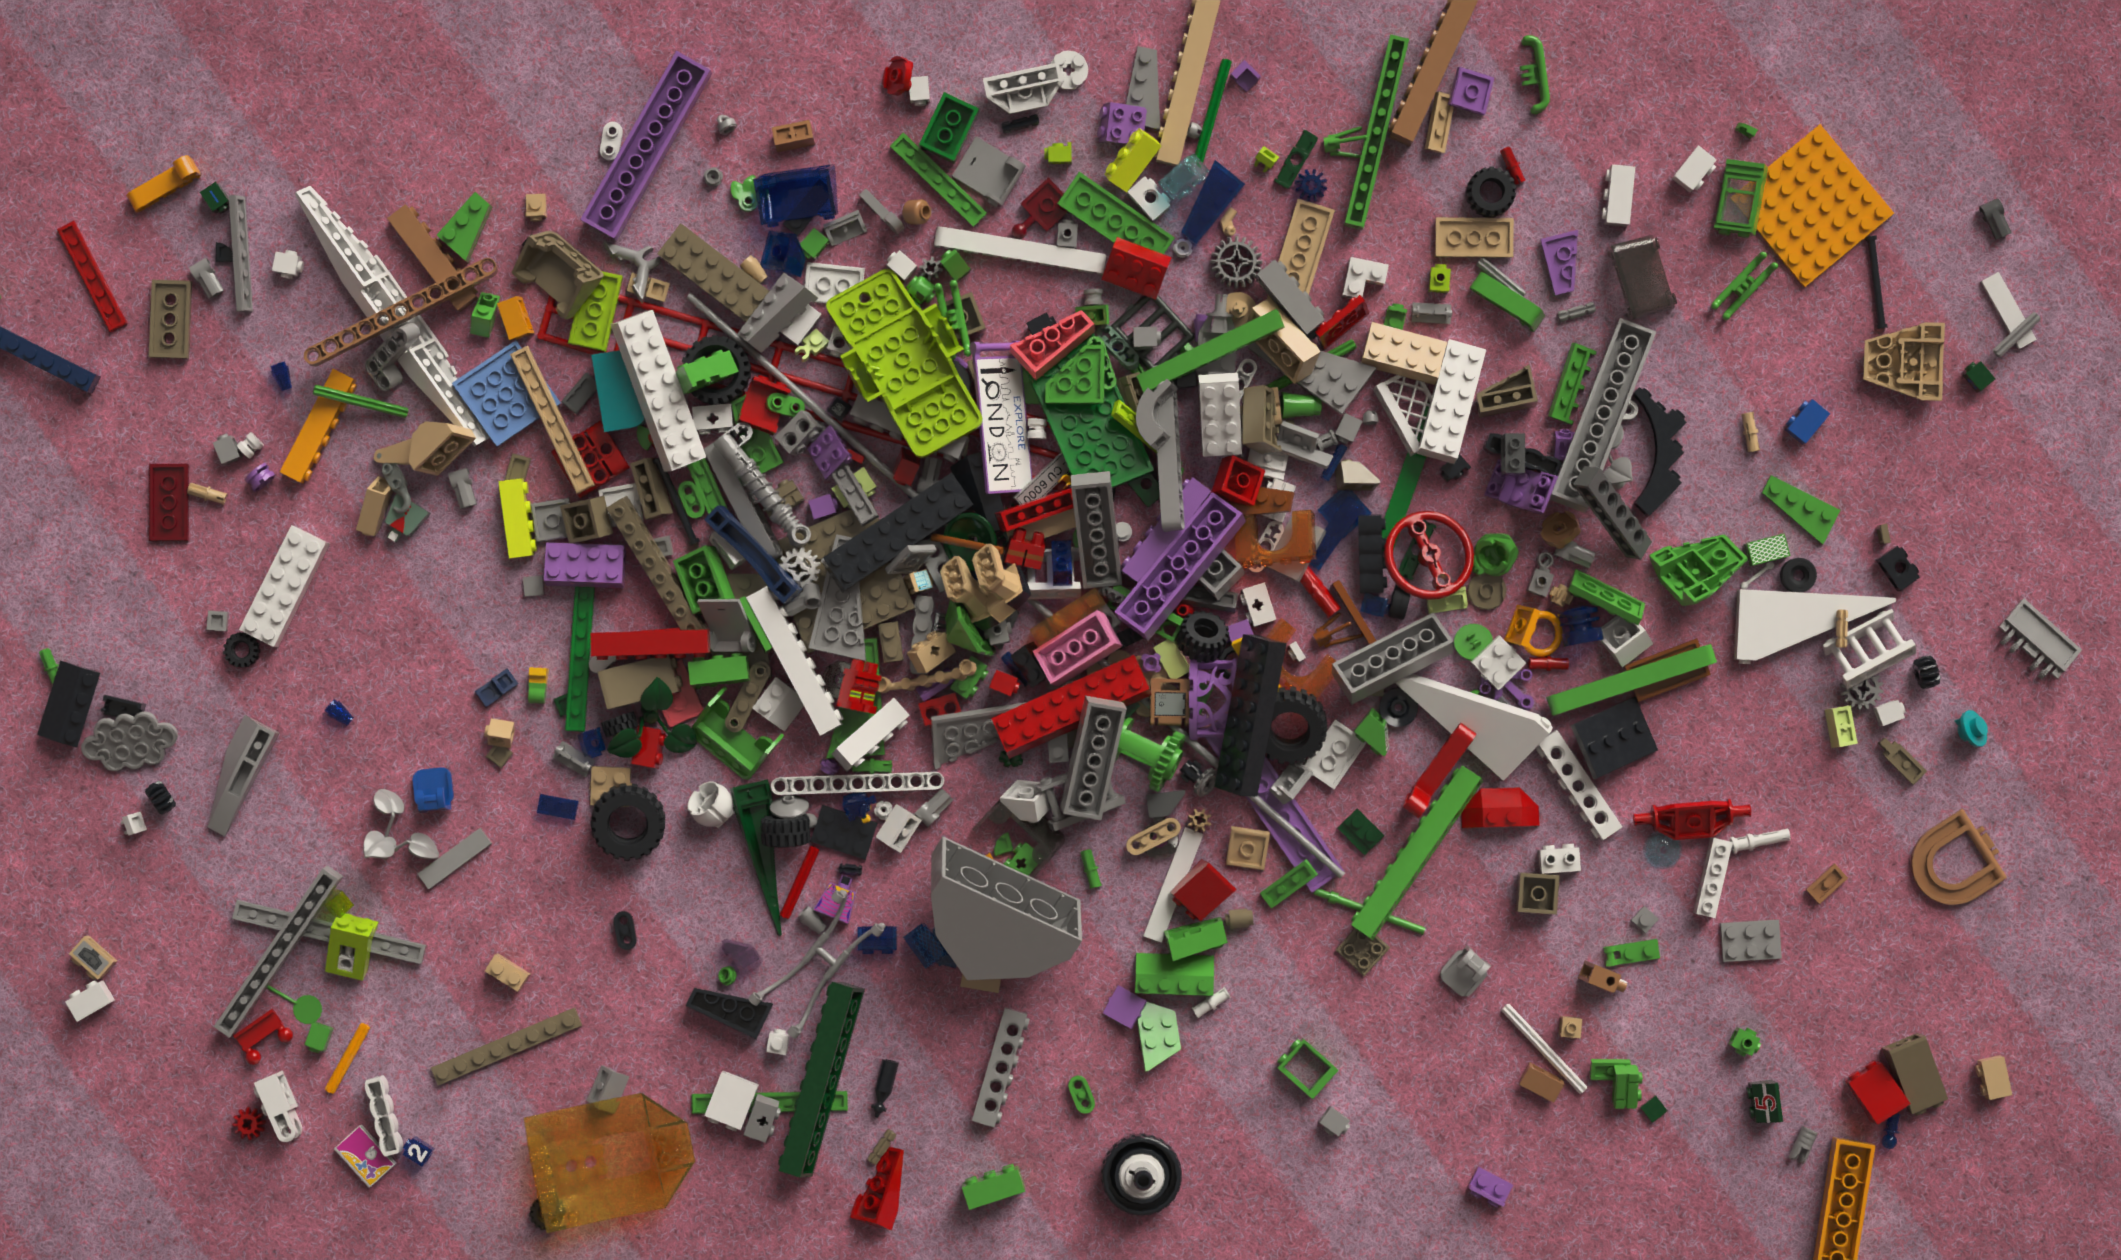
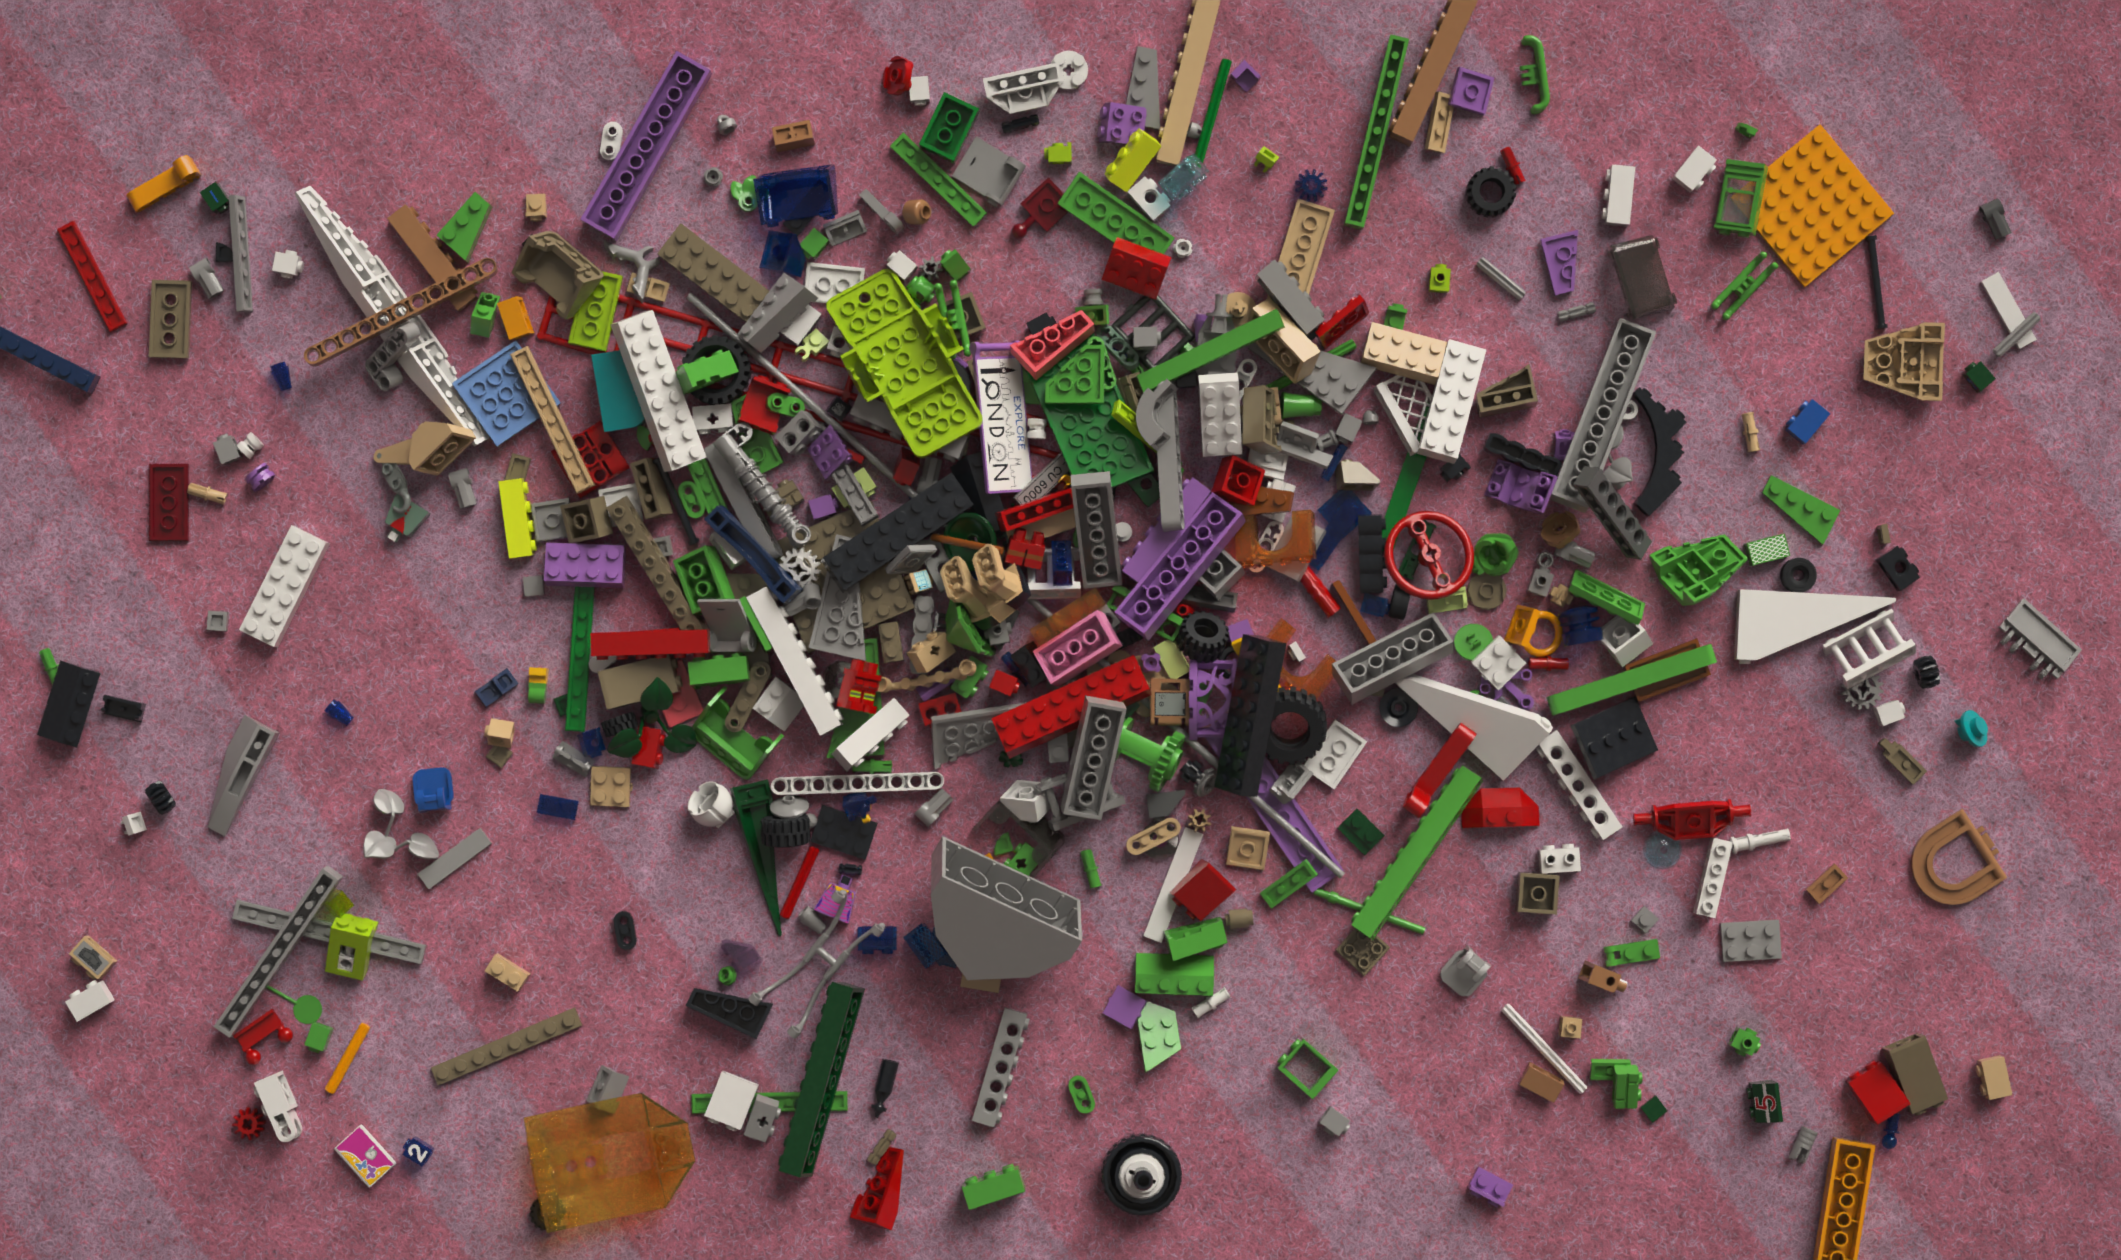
(129, 741): light grey plate -> none
(230, 650): black tyre -> none
(316, 429): light orange brick -> none
(360, 401): bright green axle -> none
(374, 507): tan slope -> none
(382, 1110): white brick -> none
(580, 393): dark grey plate -> none
(628, 847): black tyre -> none
(754, 269): tan cone -> none
(778, 1042): white brick -> none
(829, 766): medium lavender plate -> none
(878, 810): white plate -> none
(898, 828): white brick -> none
(1020, 249): white beam -> none
(1064, 241): light grey brick -> none
(1111, 595): dark grey gear -> none
(1214, 198): clear blue wedge -> none
(1226, 222): tan arm -> none
(1227, 262): light grey gear -> none
(1266, 611): white brick -> none
(1303, 149): dark green piece -> none
(1324, 636): dark orange plant -> none
(1332, 142): bright green plant -> none
(1363, 271): white brick -> none
(1374, 731): bright green slope -> none
(1431, 313): light grey hinge -> none
(1474, 237): tan plate -> none
(1508, 301): bright green beam -> none
(1514, 449): dark grey window -> none
(1570, 383): bright green hinge -> none
(1769, 565): white hinge -> none
(1841, 628): tan axle -> none
(1841, 726): yellowish green hinge -> none

